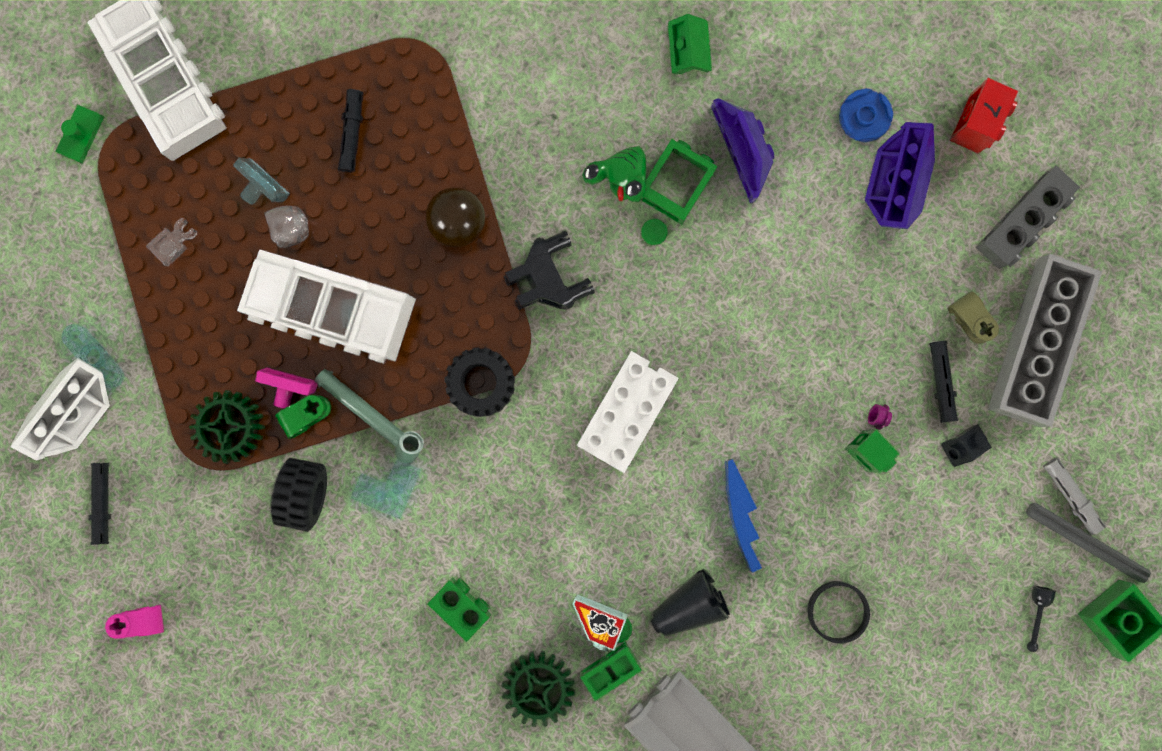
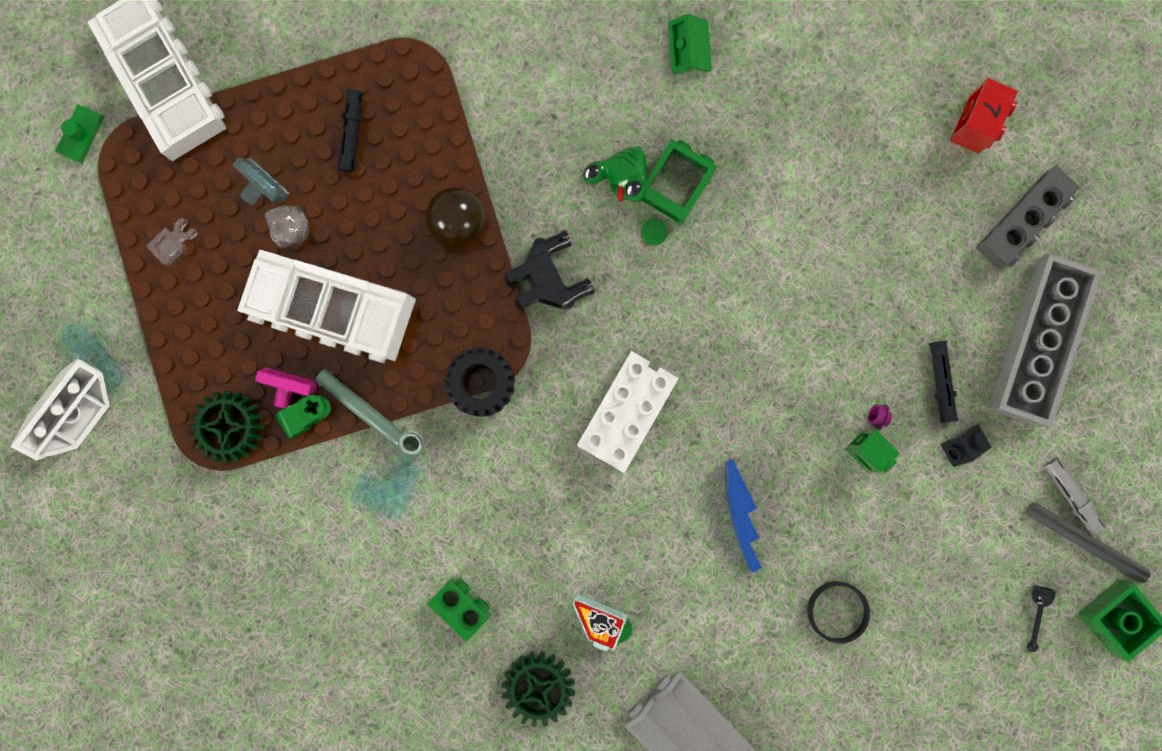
(99, 503): black pin -> none
(138, 623): dark pink piece -> none
(298, 494): black tyre -> none
(610, 671): green brick -> none
(691, 606): black cone -> none
(745, 144): dark purple wedge -> none
(866, 115): blue tile -> none
(902, 175): dark purple wedge -> none
(972, 316): olive piece -> none

